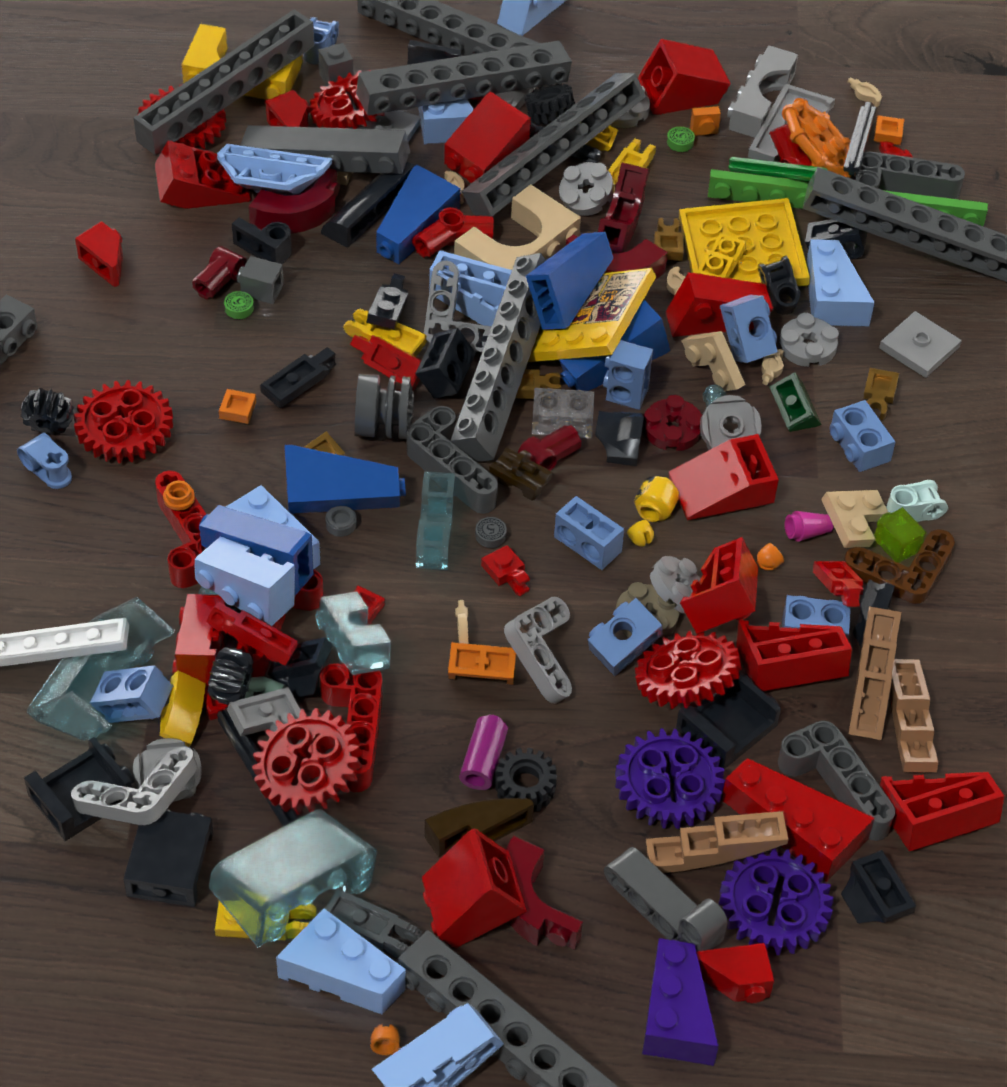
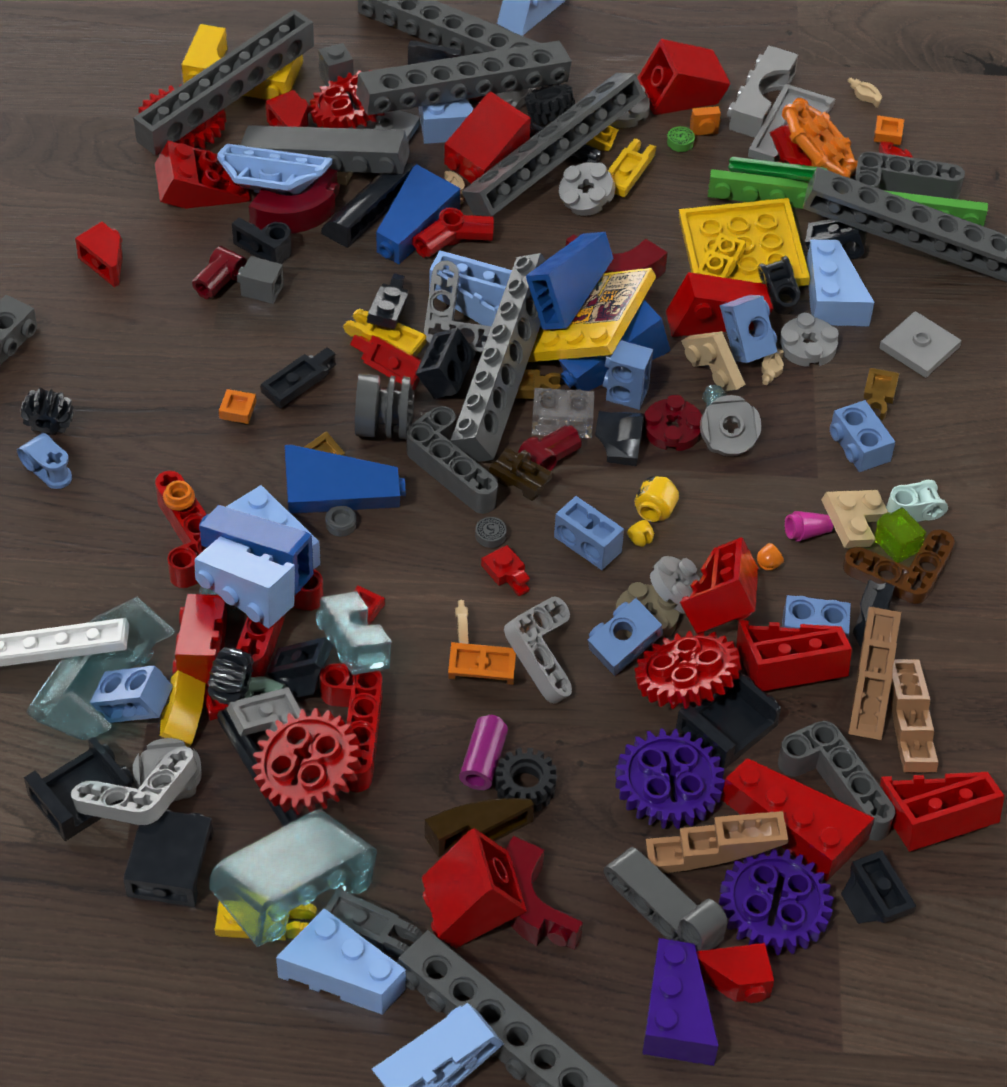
(123, 421): red gear -> none
(238, 305): bright green tile -> none
(253, 632): red hinge -> none
(324, 36): medium blue piece -> none
(385, 1040): orange hinge -> none
(435, 521): clear light blue arch -> none
(535, 212): tan arch -> none
(625, 206): dark red arch -> none
(669, 239): pearl gold plate -> none
(674, 280): tan piece -> none
(726, 479): slope -> none
(795, 403): dark green slope -> none
(840, 581): red hinge -> none
(859, 139): axle -> none

